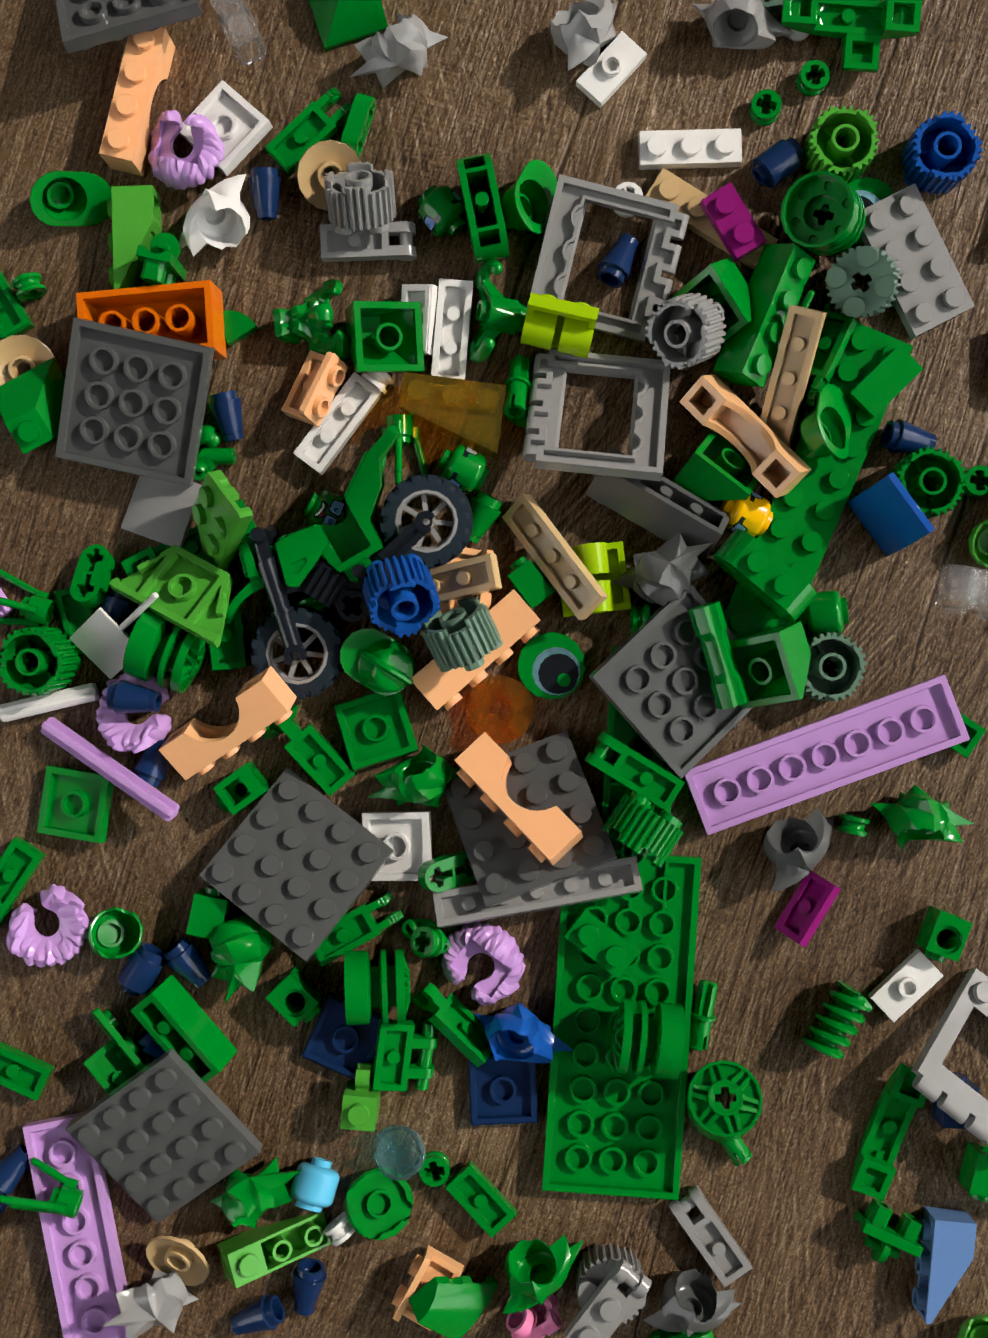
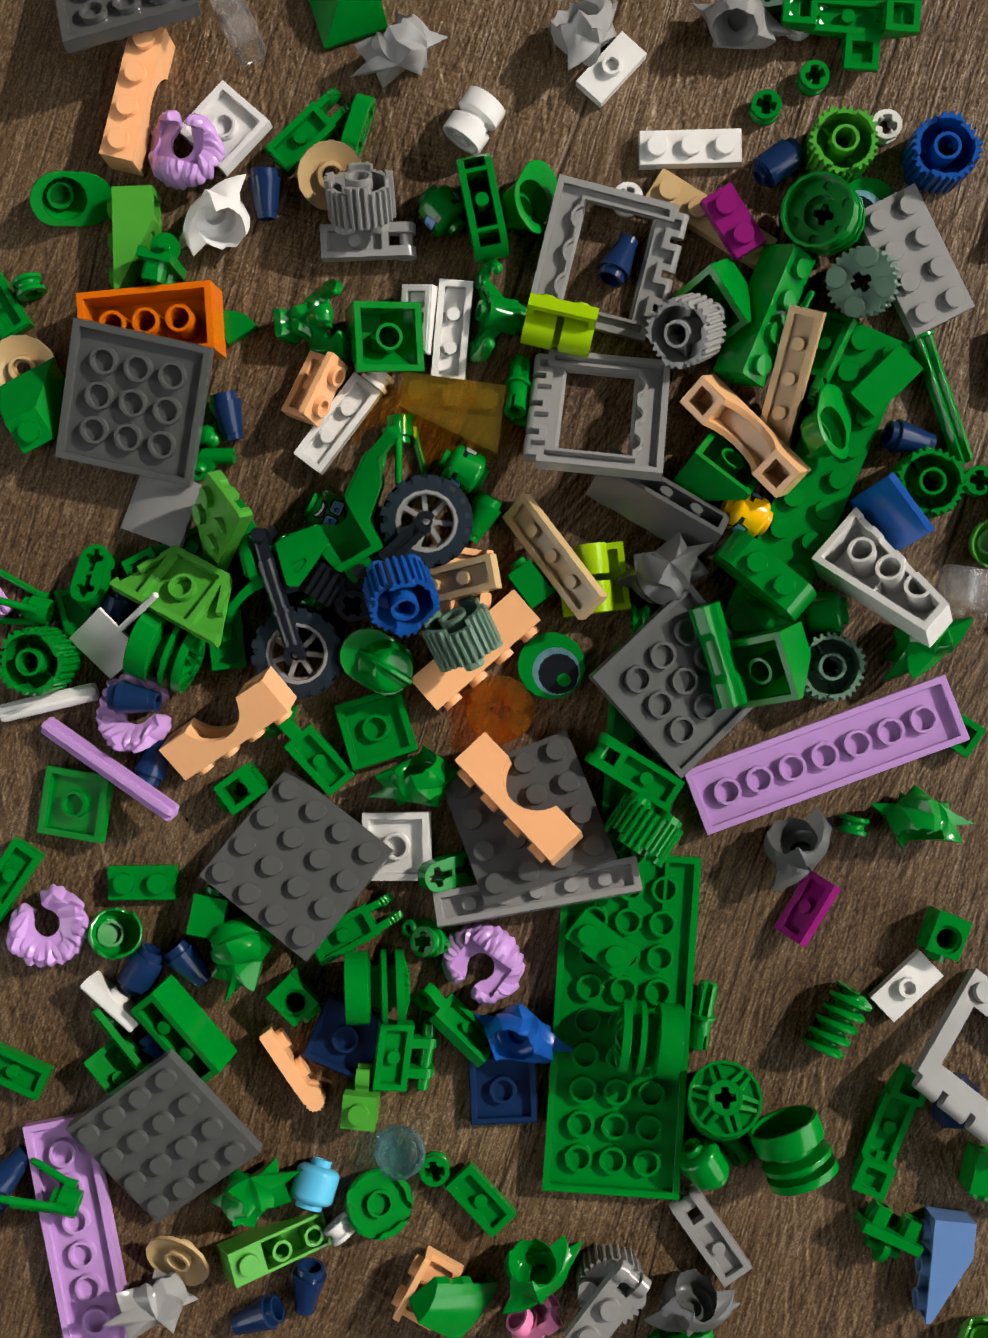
(111, 999): none -> white plate
(143, 882): none -> green plate
(293, 1068): none -> light nougat hinge
(477, 116): none -> white wheel
(704, 1163): none -> green head
(793, 1150): none -> green wheel
(879, 577): none -> white wedge
(894, 123): none -> white bush
(916, 658): none -> green hair
(941, 396): none -> green axle

